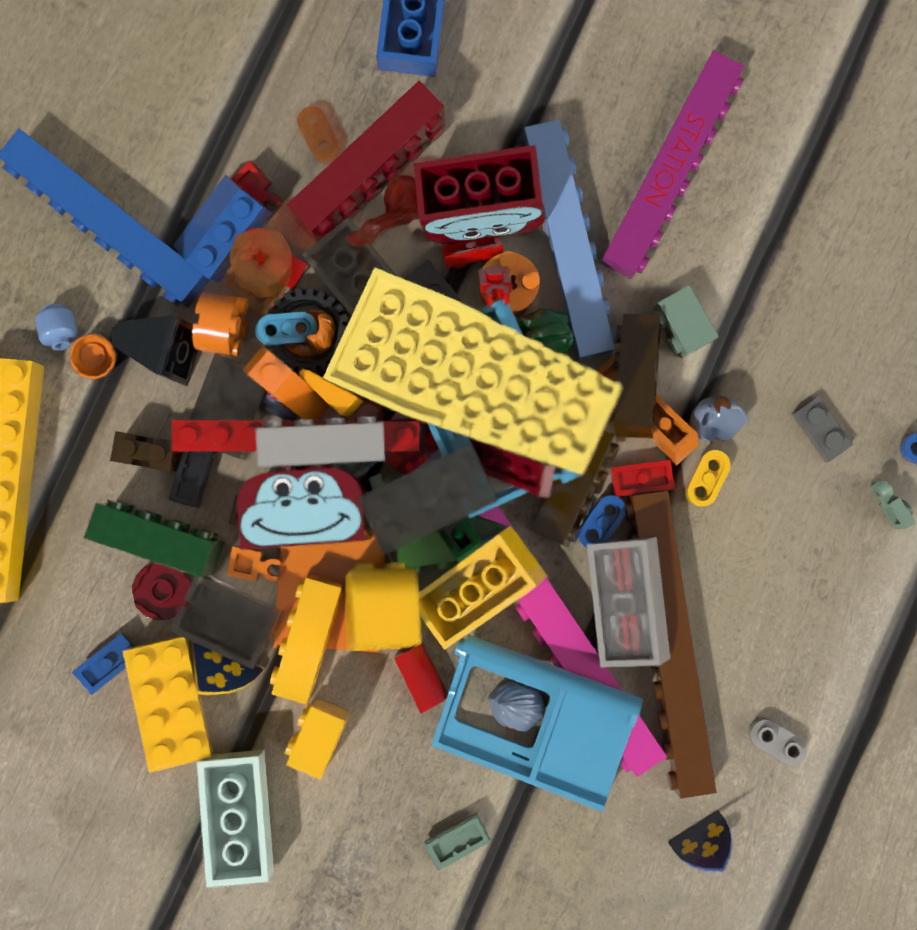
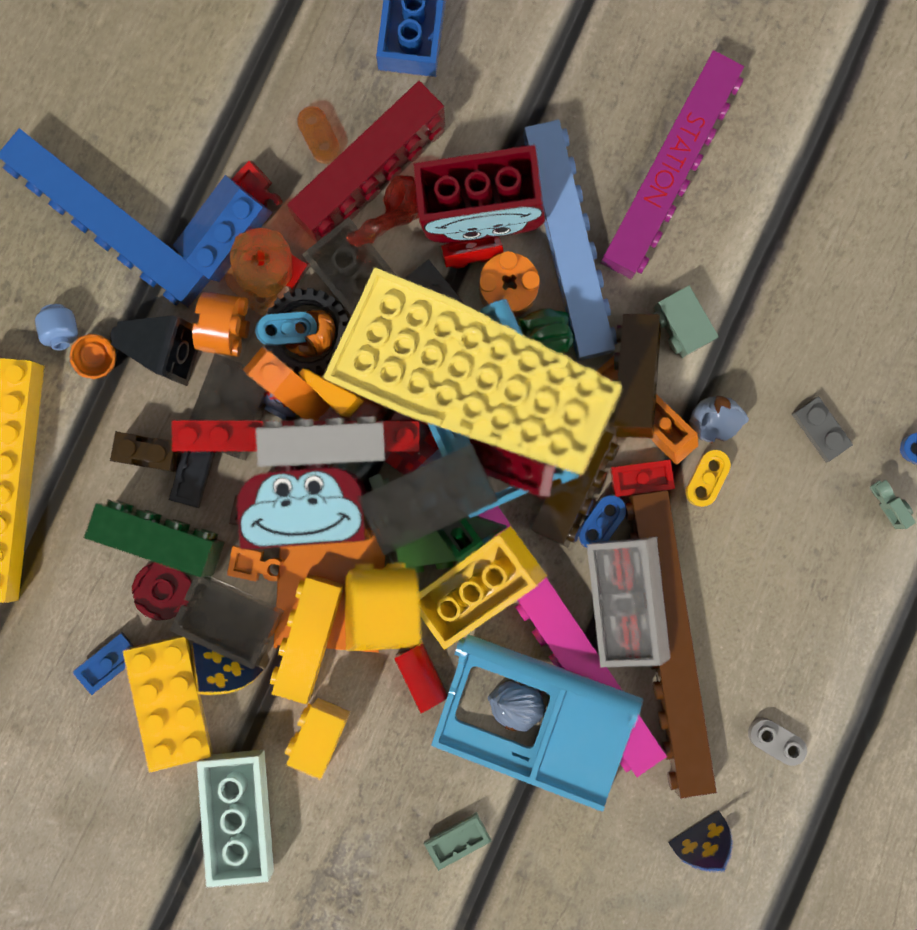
(495, 283): red plate -> none

